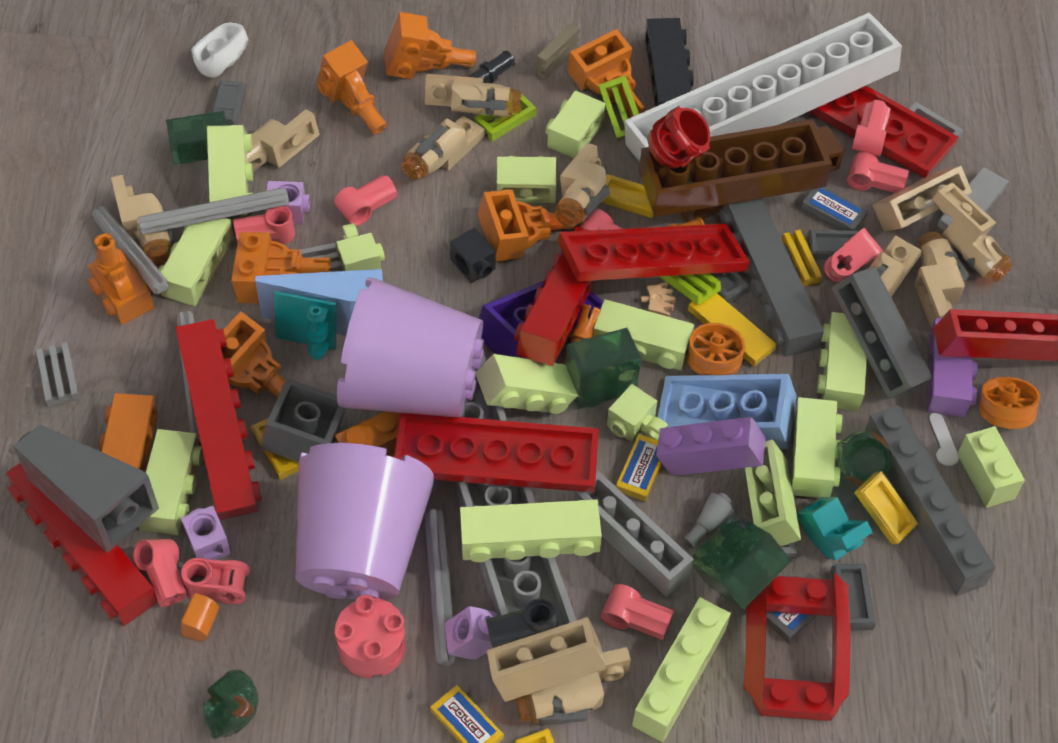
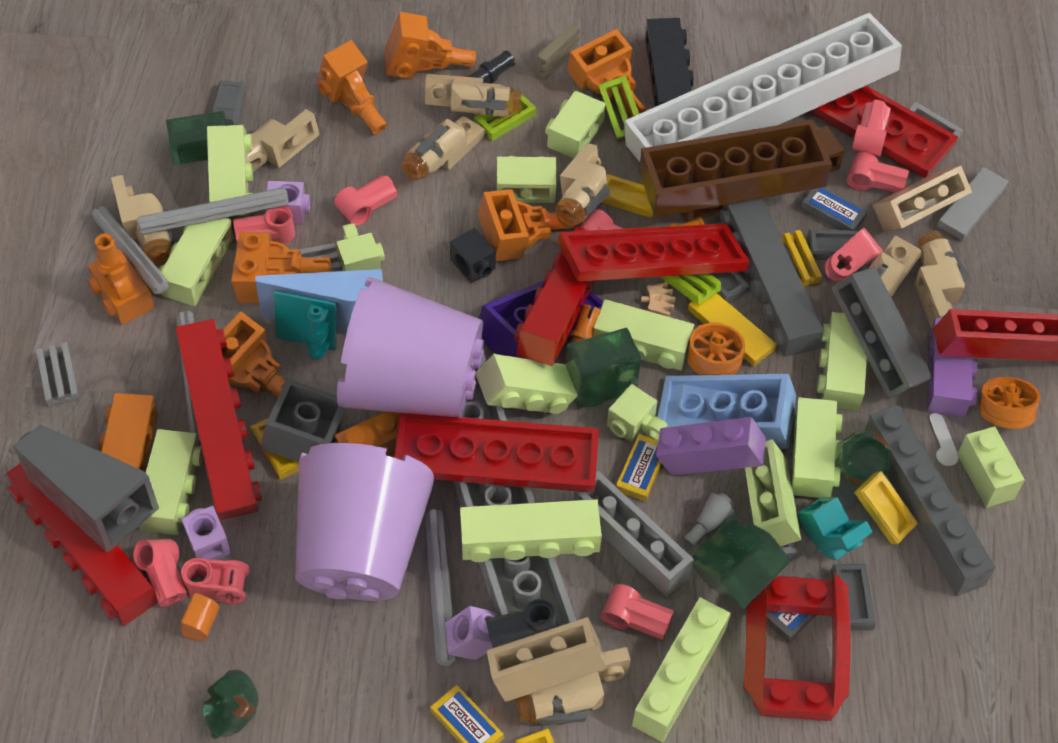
(219, 49): white piece -> none
(370, 637): coral brick -> none
(677, 135): red helmet -> none
(969, 232): tan plate -> none

